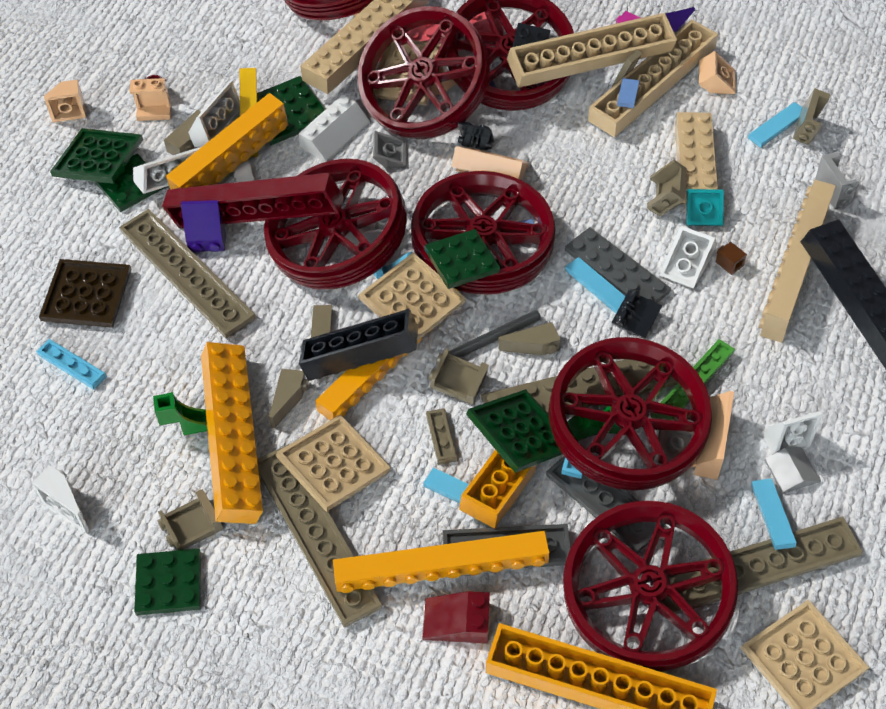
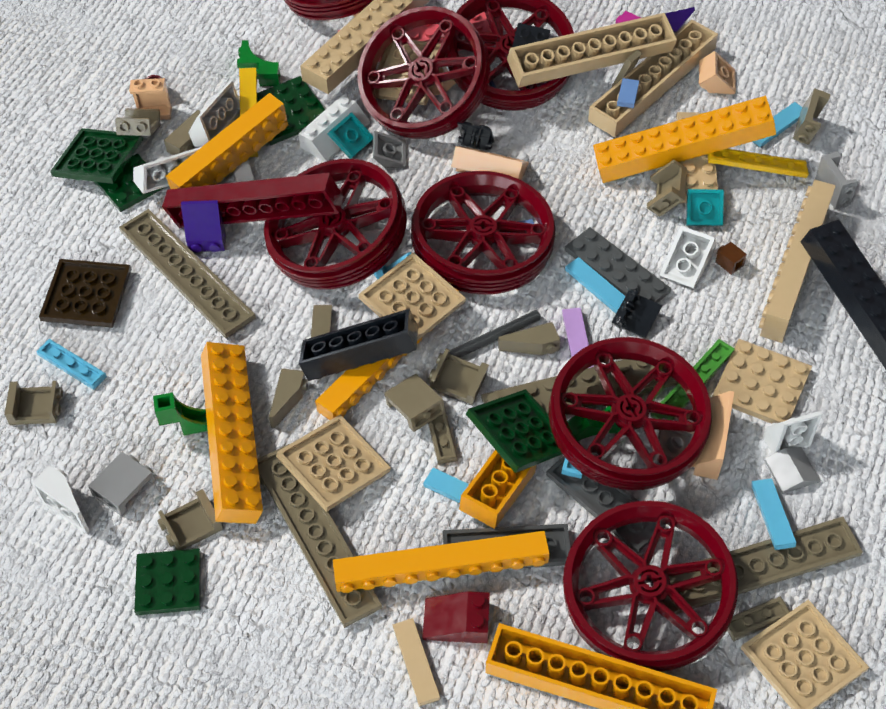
(33, 404): none -> dark tan panel
(65, 101): light nougat slope -> none
(120, 482): none -> light grey panel
(138, 122): none -> dark tan panel
(267, 72): none -> green arch
(350, 135): none -> teal plate
(415, 401): none -> dark tan panel
(416, 662): none -> tan tile
(461, 258): dark green plate -> none
(575, 330): none -> lavender tile
(685, 139): none -> light orange brick
(757, 618): none -> dark tan tile
(759, 162): none -> yellow tile
(763, 382): none -> tan plate

